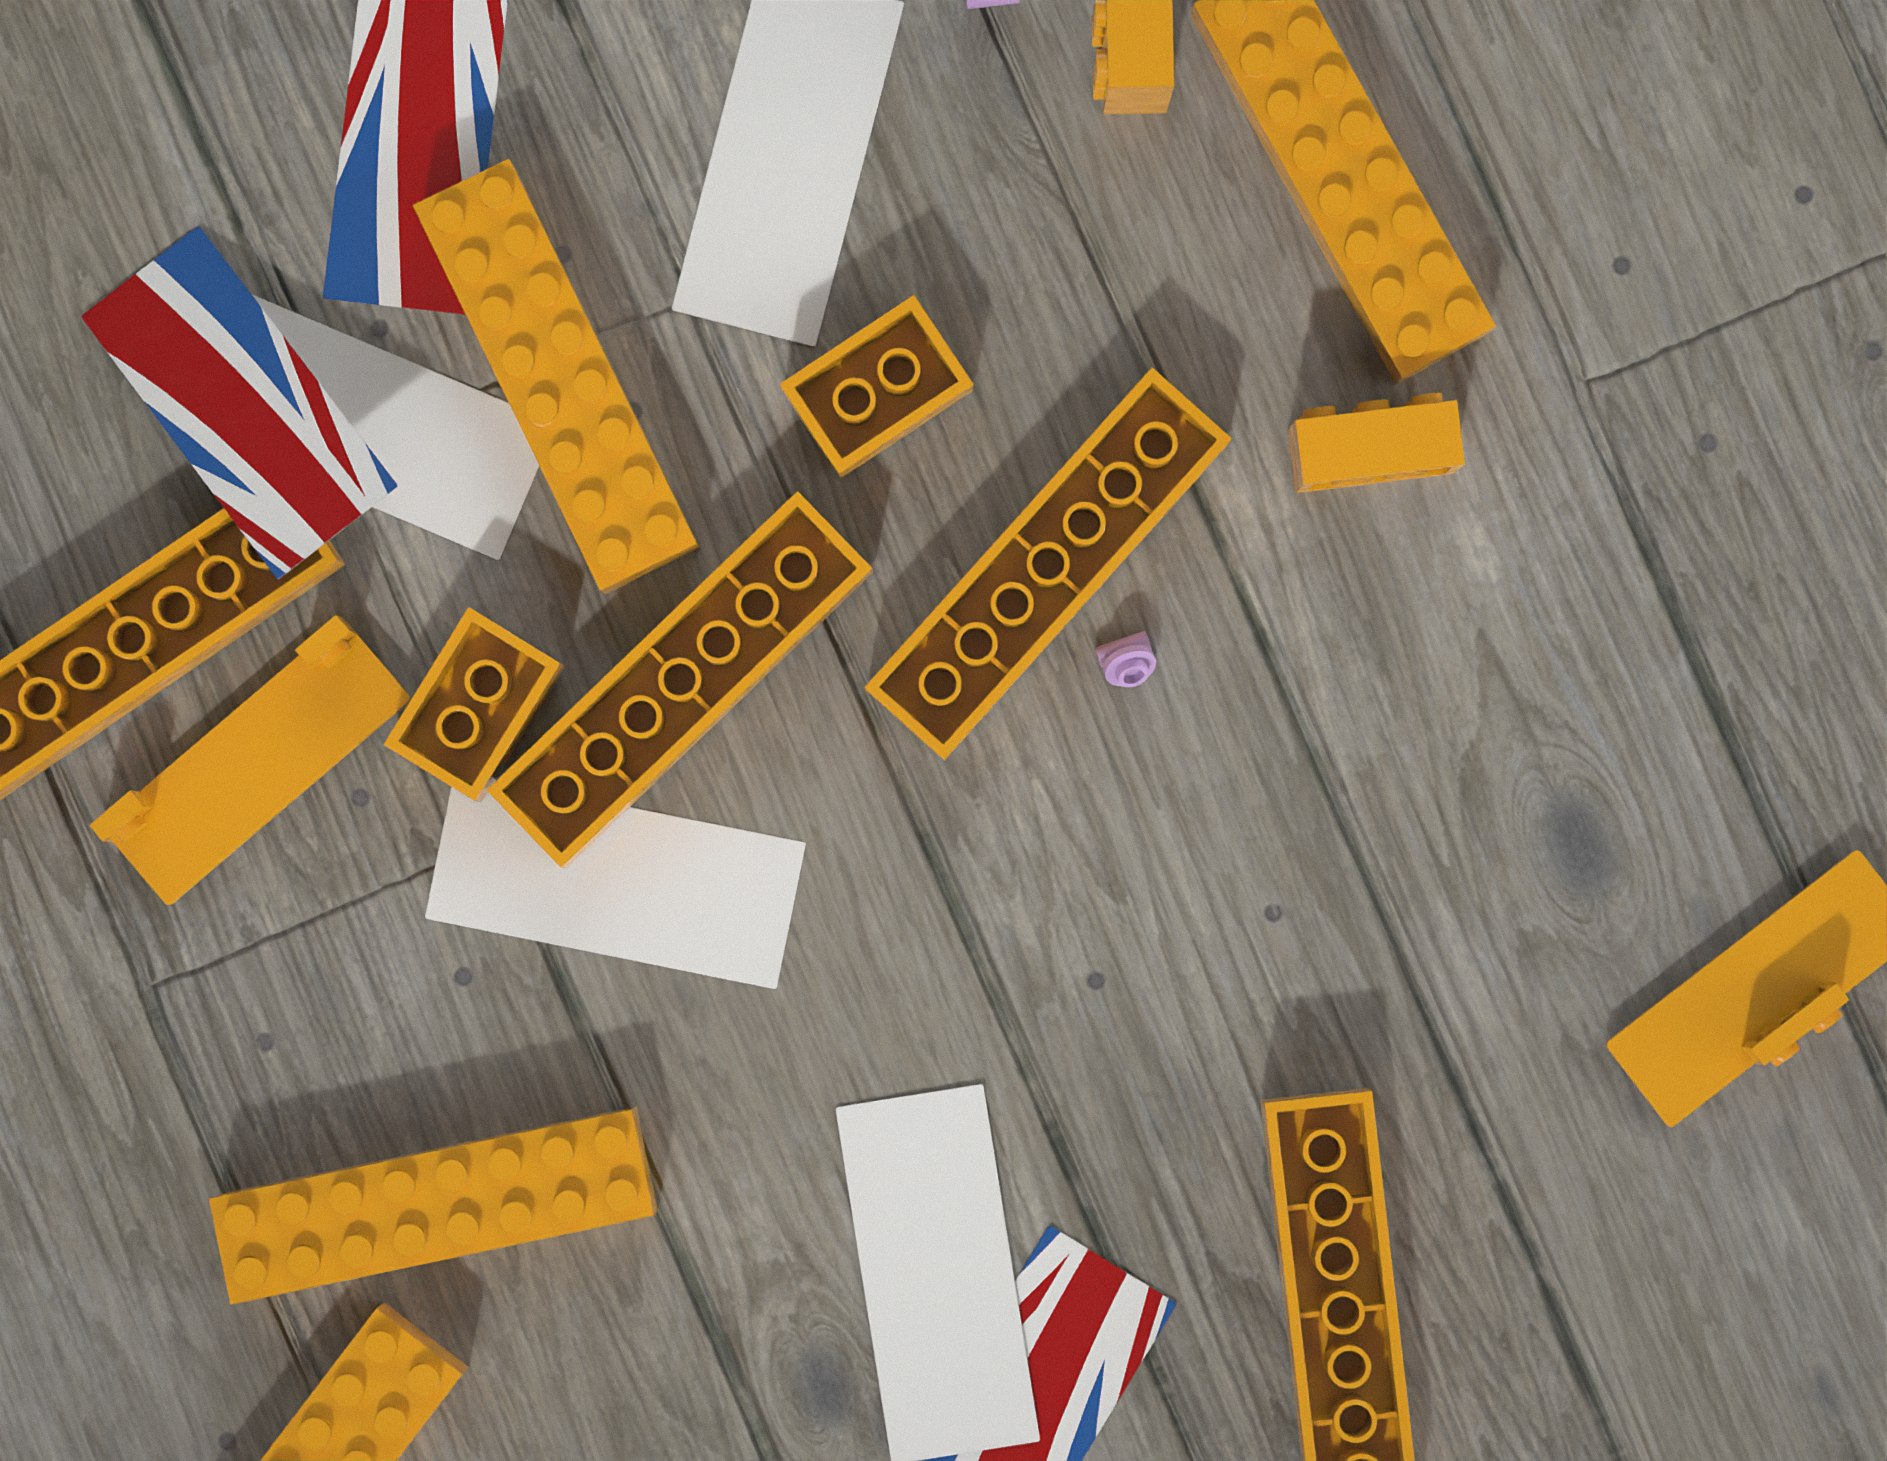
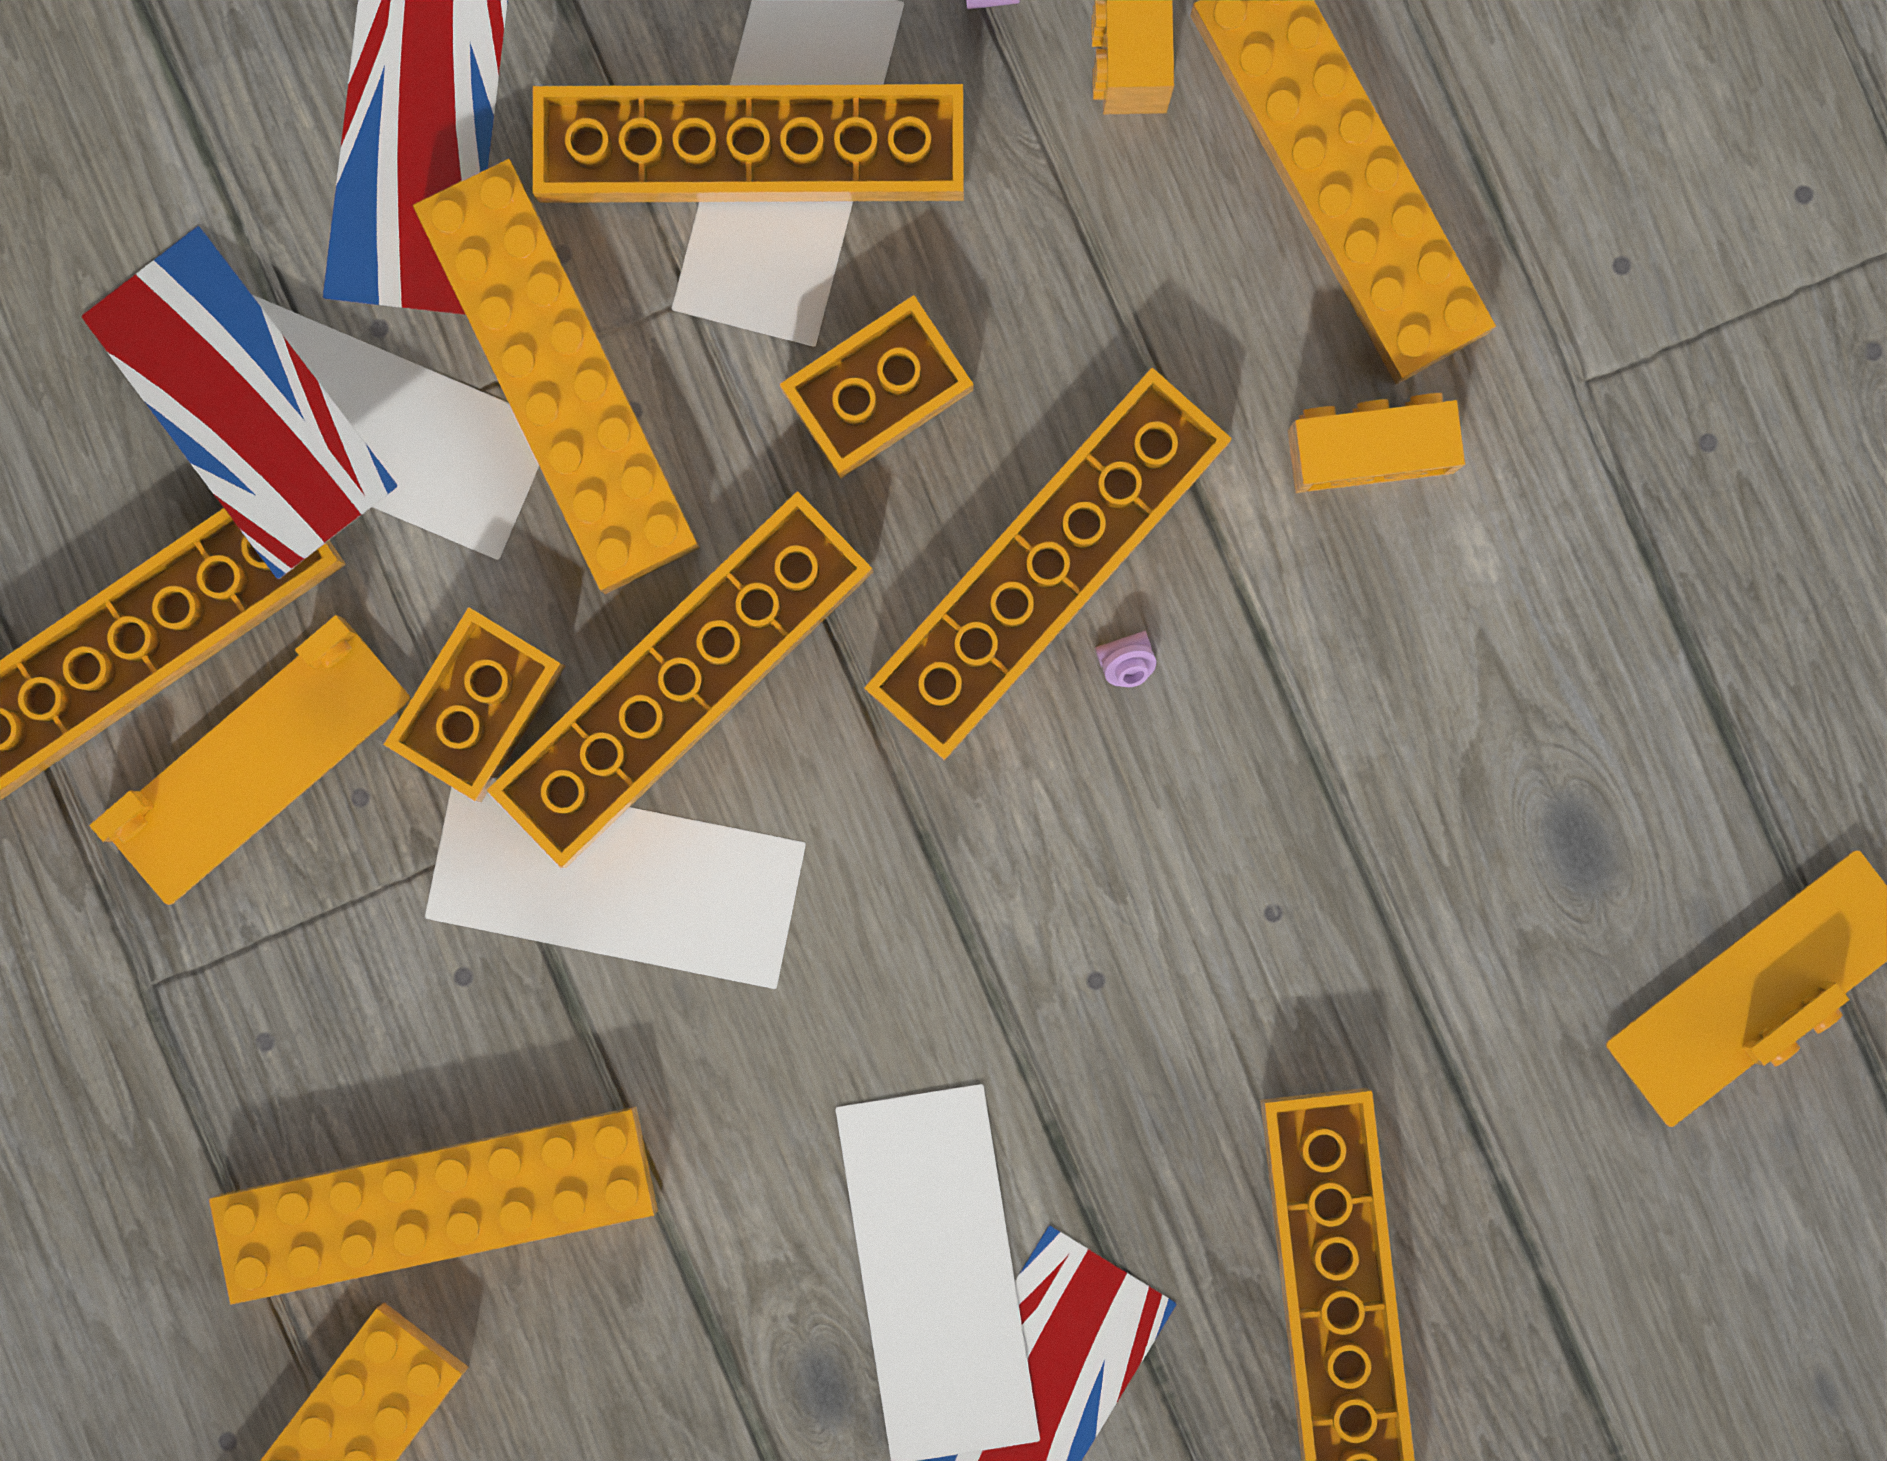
(748, 143): none -> light orange brick

